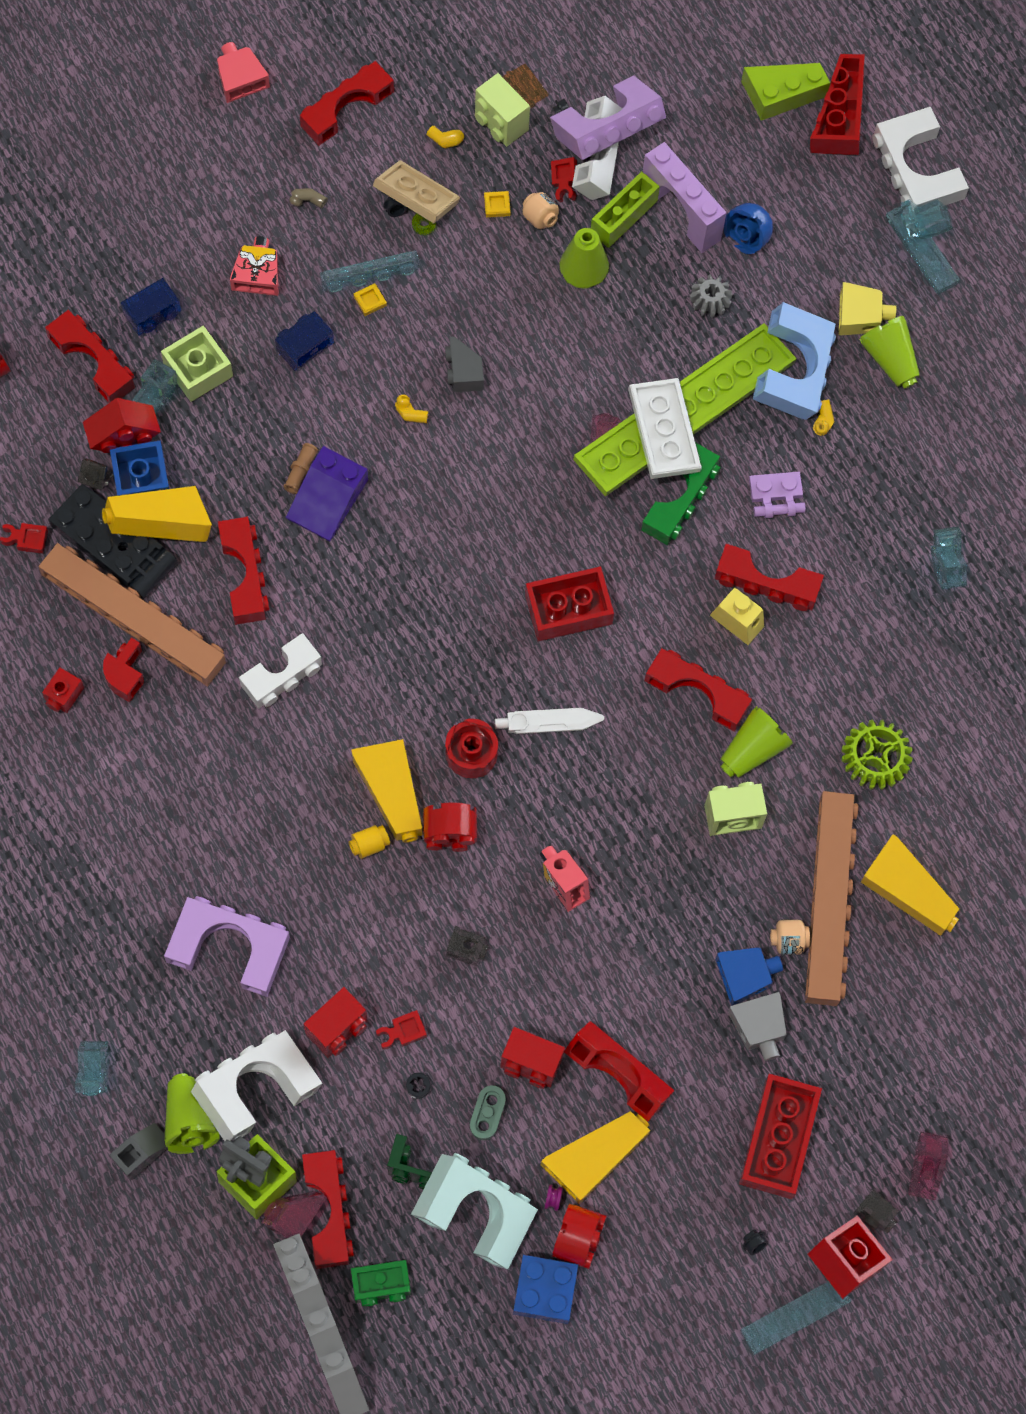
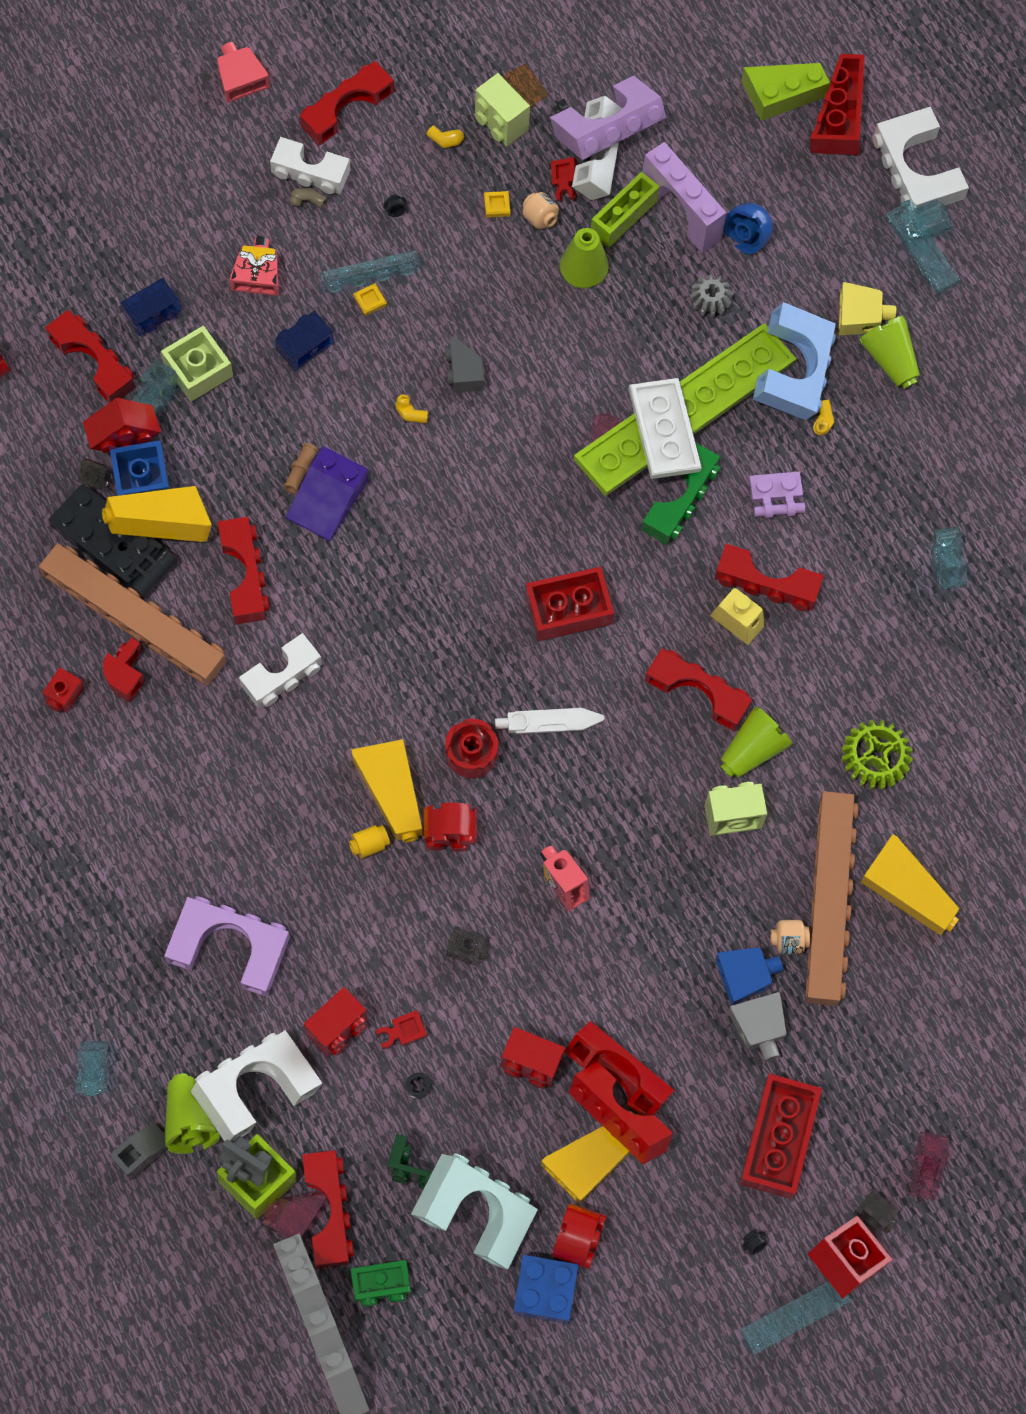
(29, 537): red plate -> none
(327, 175): none -> white arch
(416, 191): tan tile -> none
(422, 230): clear neon green plate -> none
(487, 1113): sand green plate -> none
(553, 1197): magenta bush -> none
(641, 1135): none -> red arch

